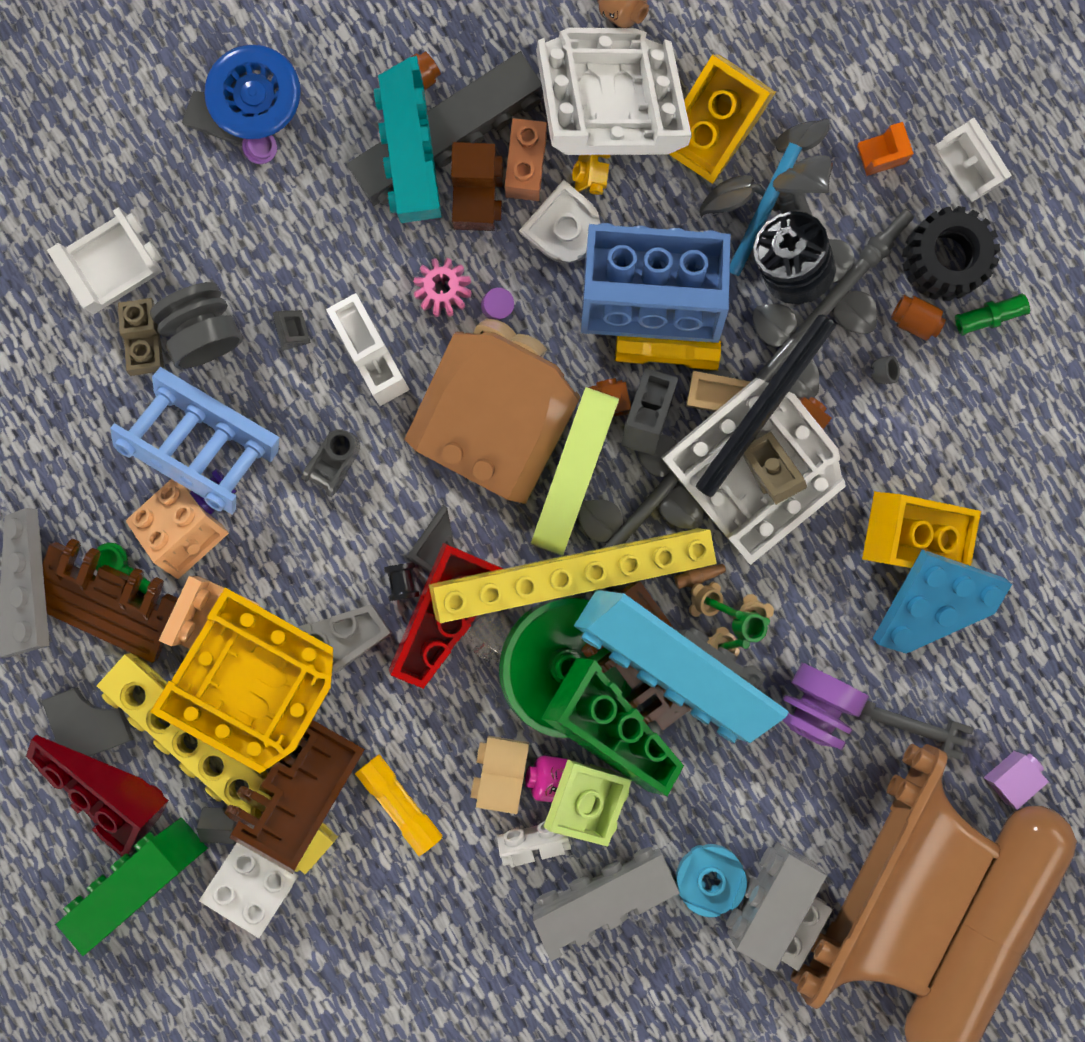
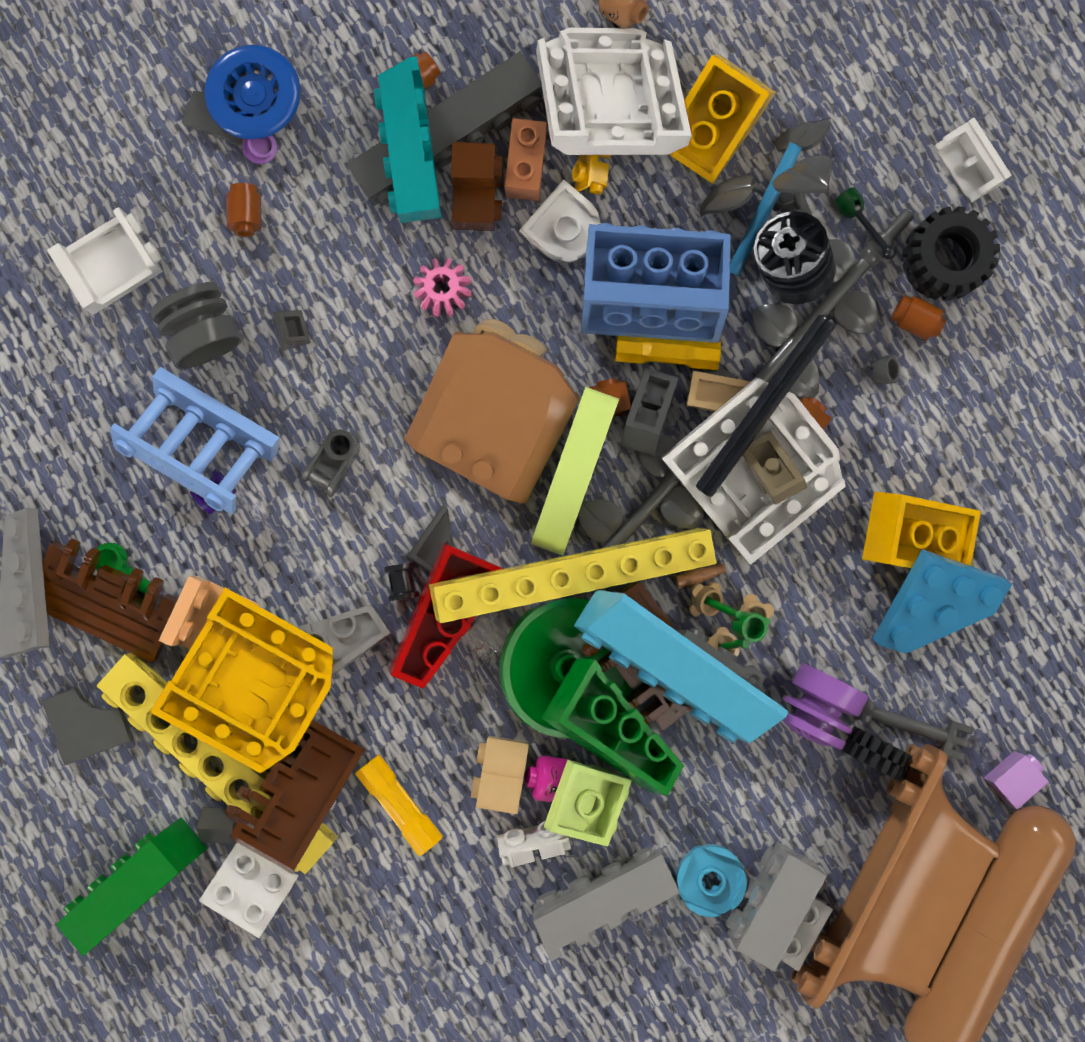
(115, 800): dark red wedge -> none
(140, 337): dark tan slope -> none
(175, 529): light nougat bracket -> none
(243, 209): none -> dark orange brick
(367, 349): white slope -> none
(497, 304): medium lavender piece -> none
(851, 205): none -> hinge
(876, 753): none -> black tyre
(886, 150): orange panel -> none
(992, 314): green pin -> none

